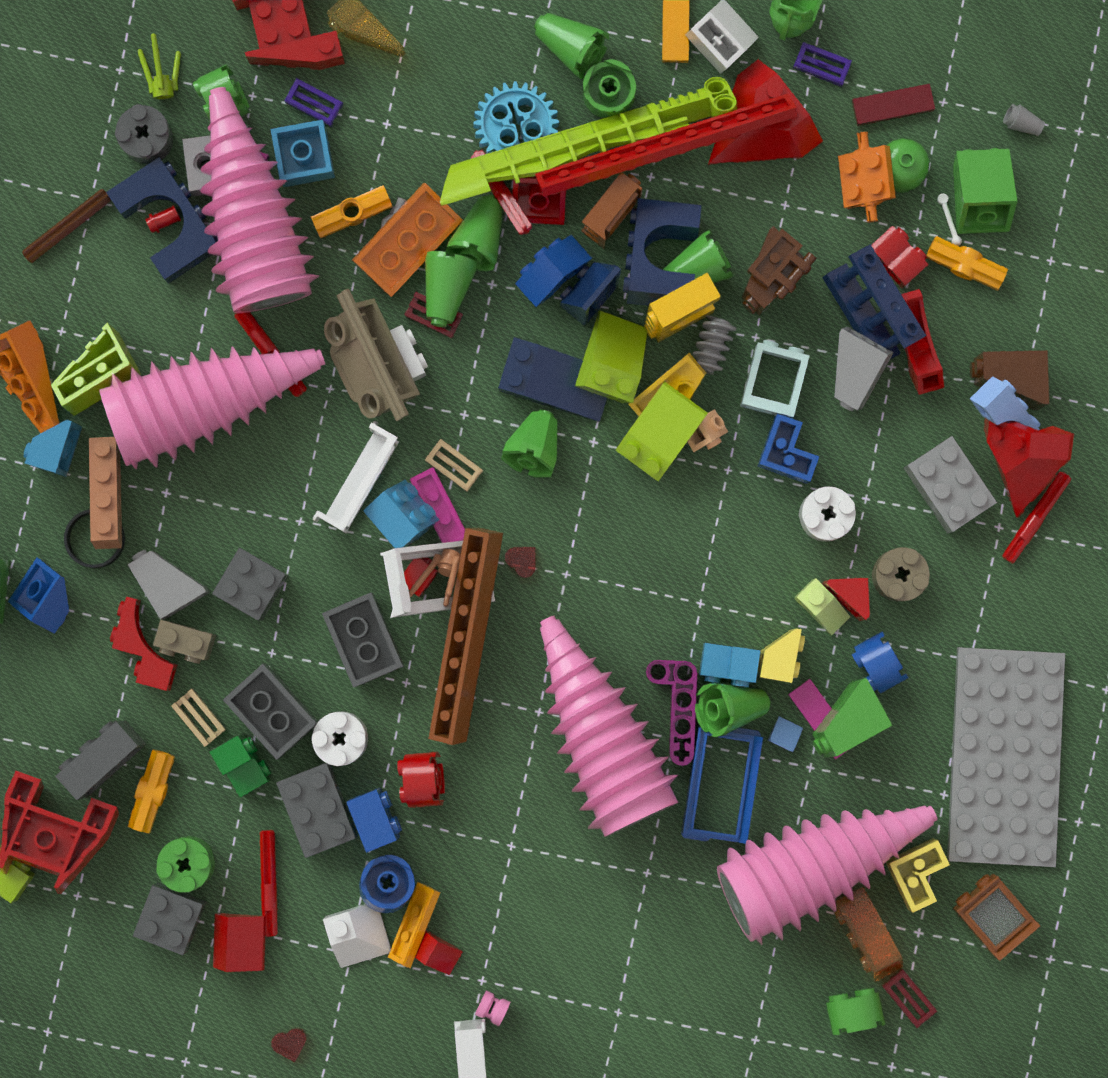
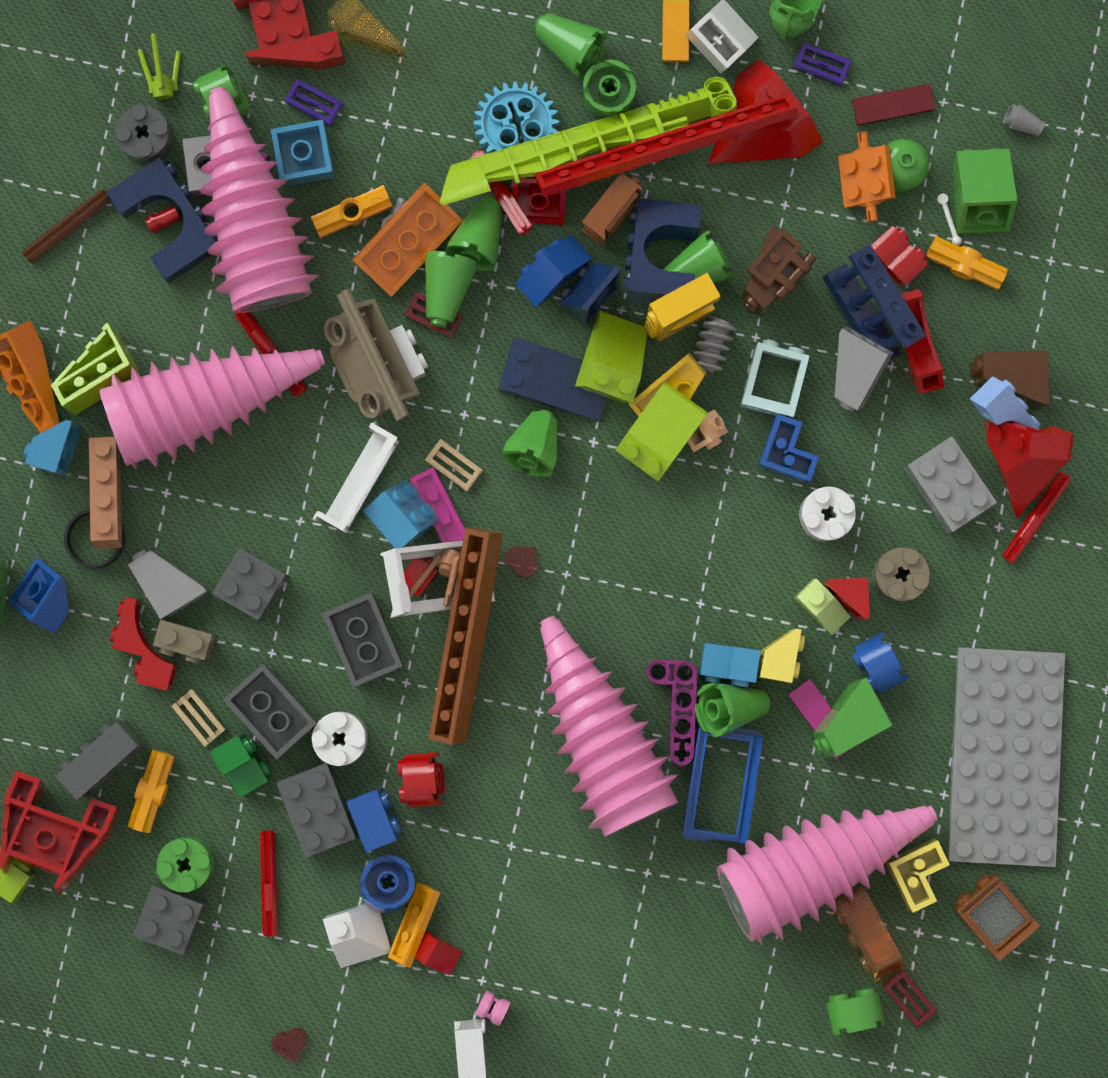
(239, 942): red slope -> none
(785, 734): medium blue slope -> none

